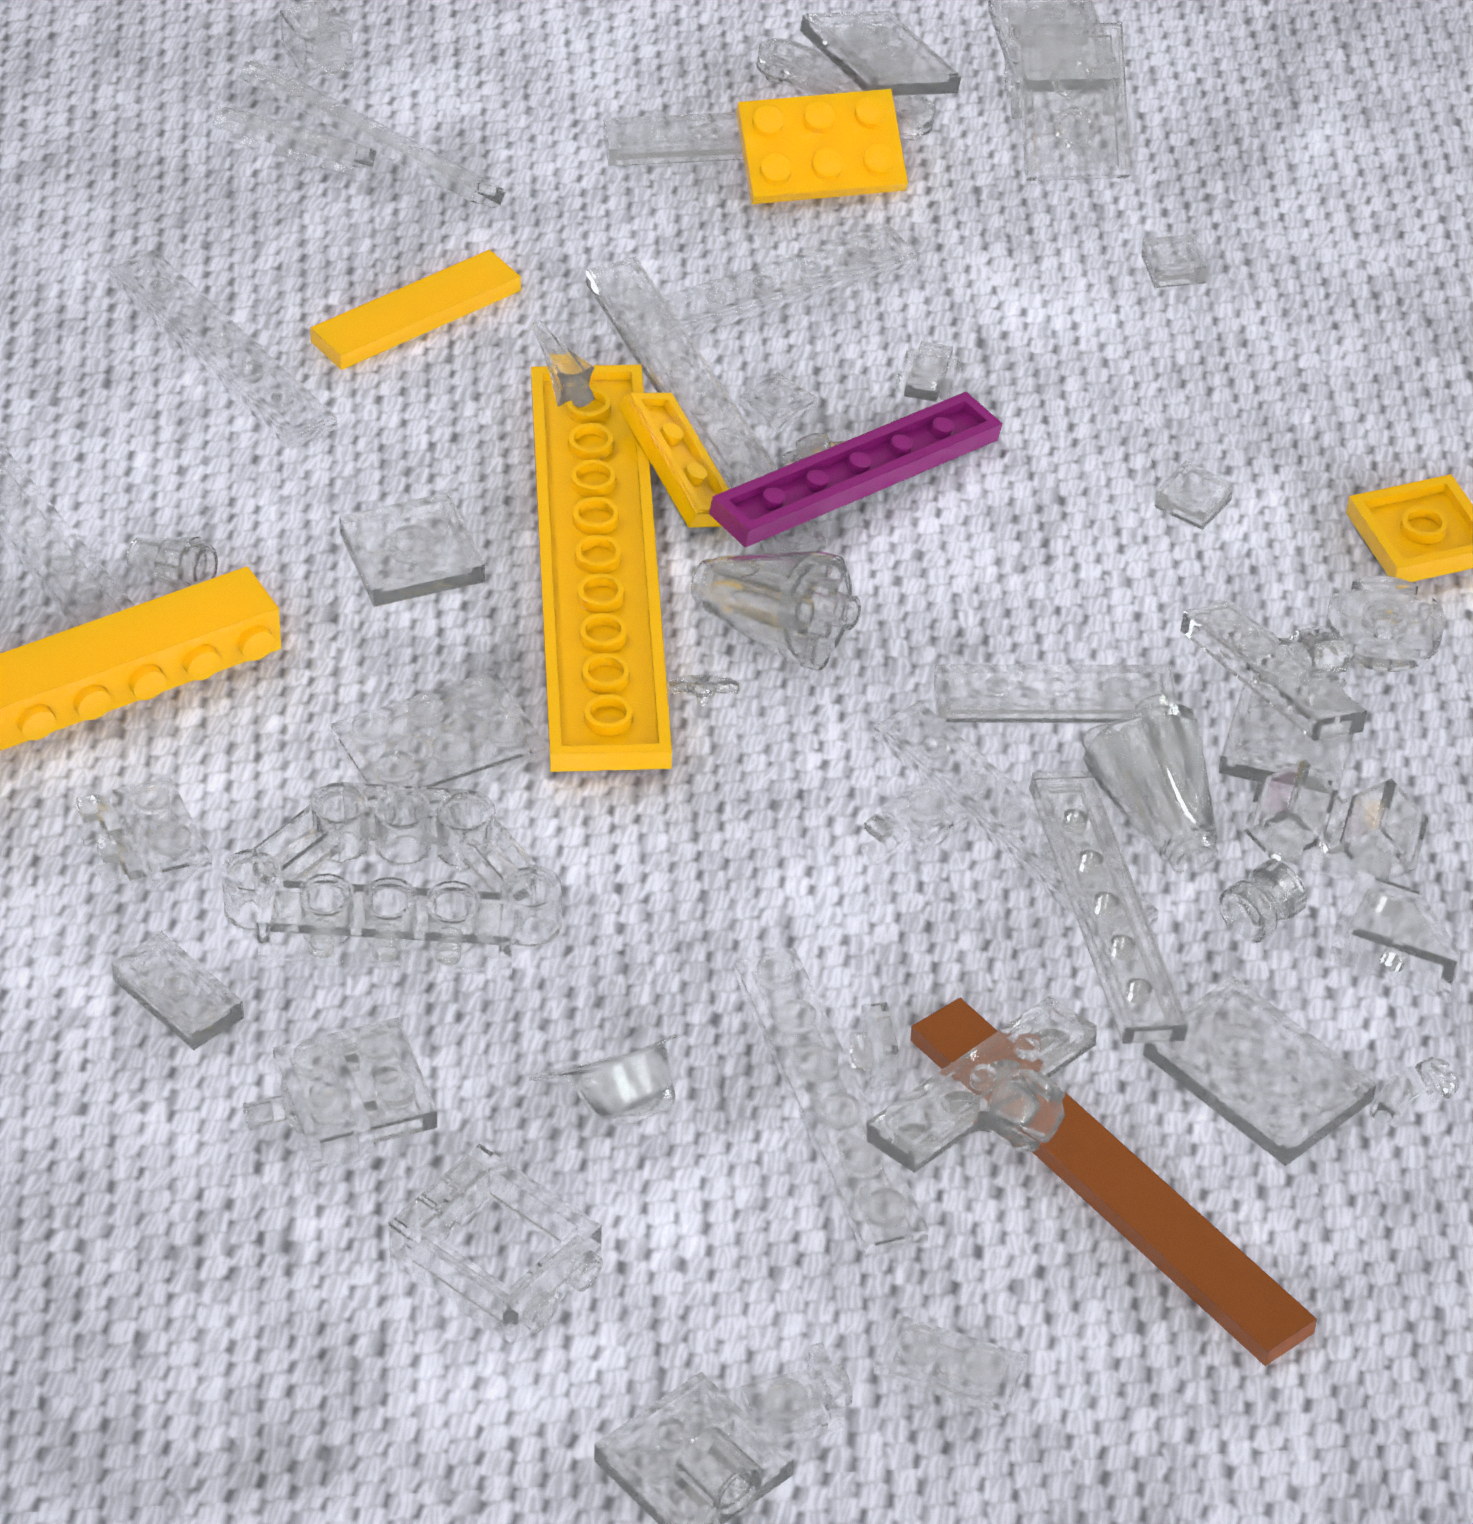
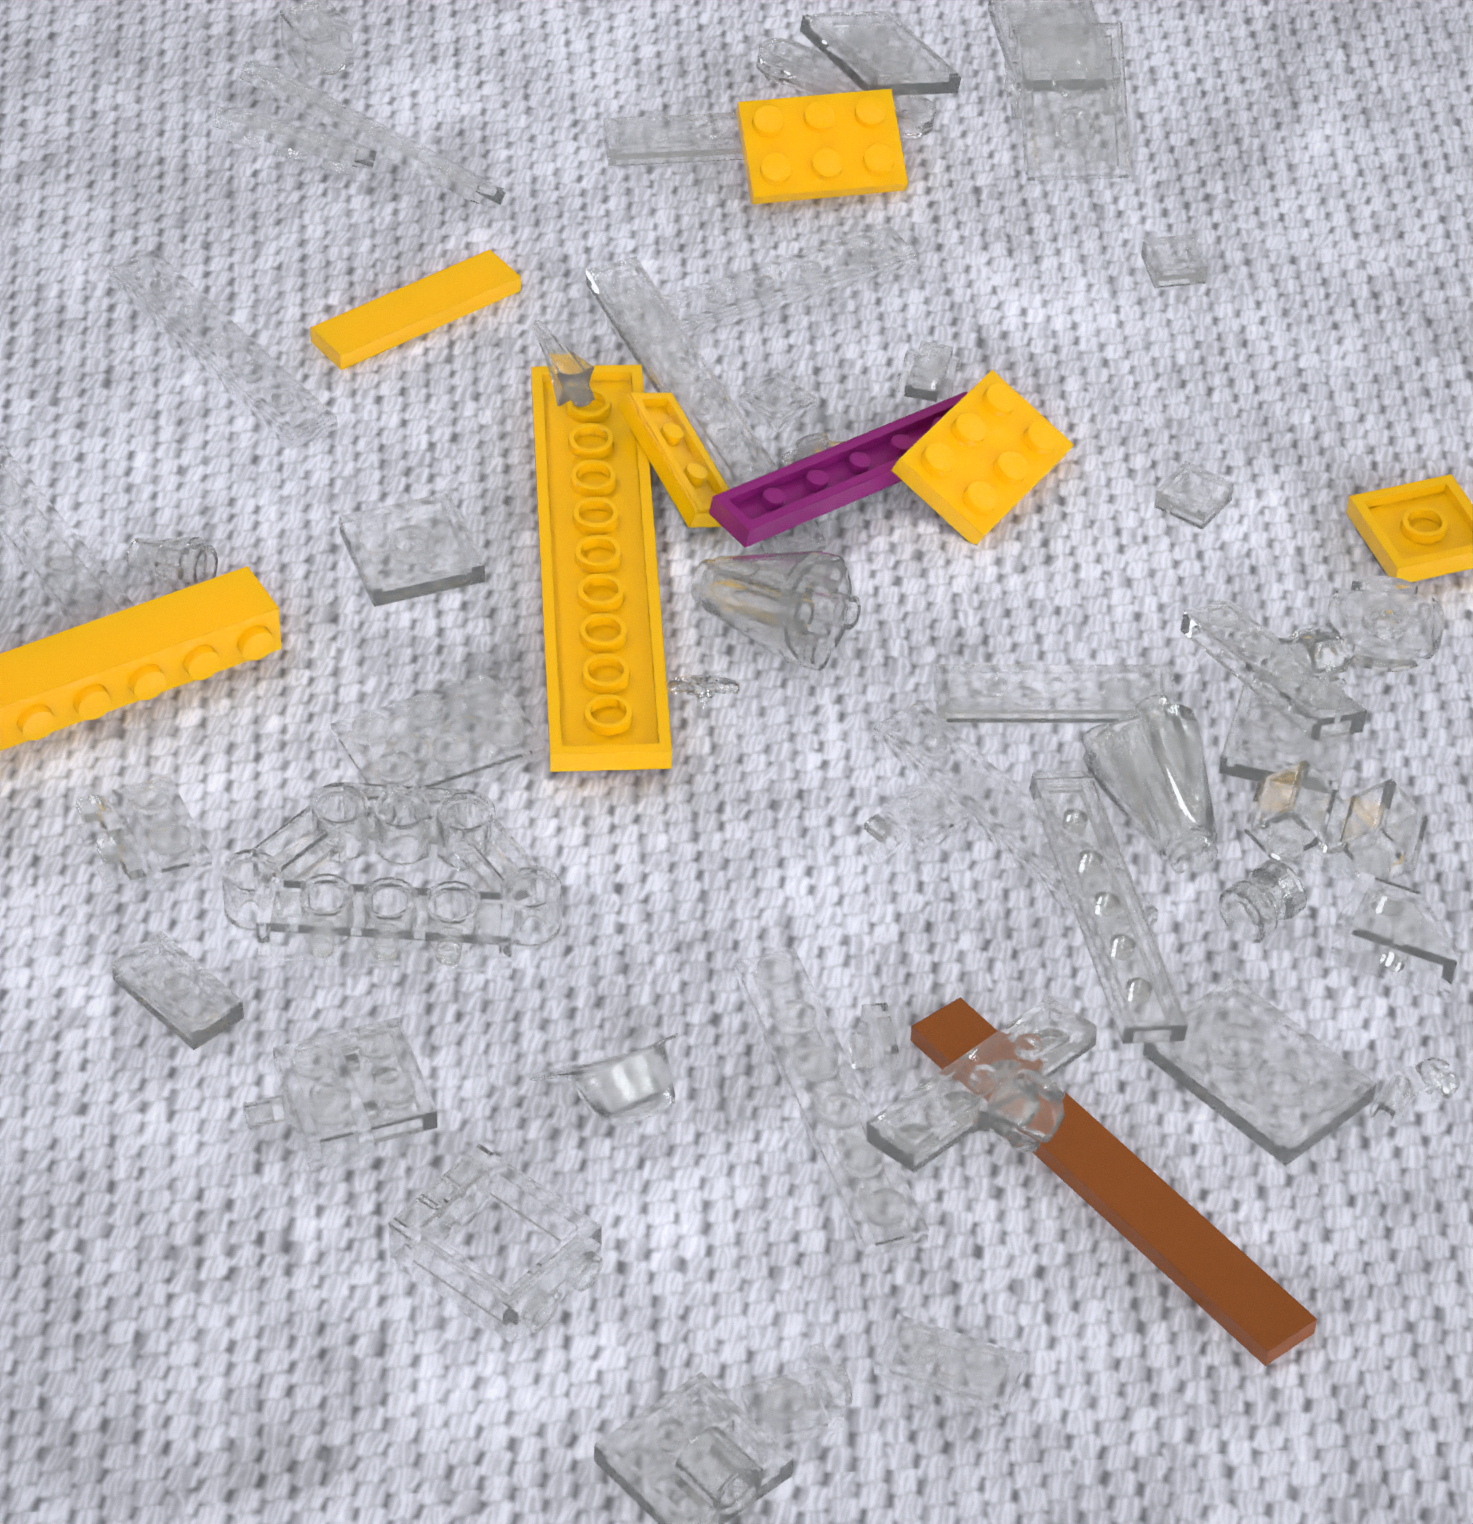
(982, 457): none -> yellow plate

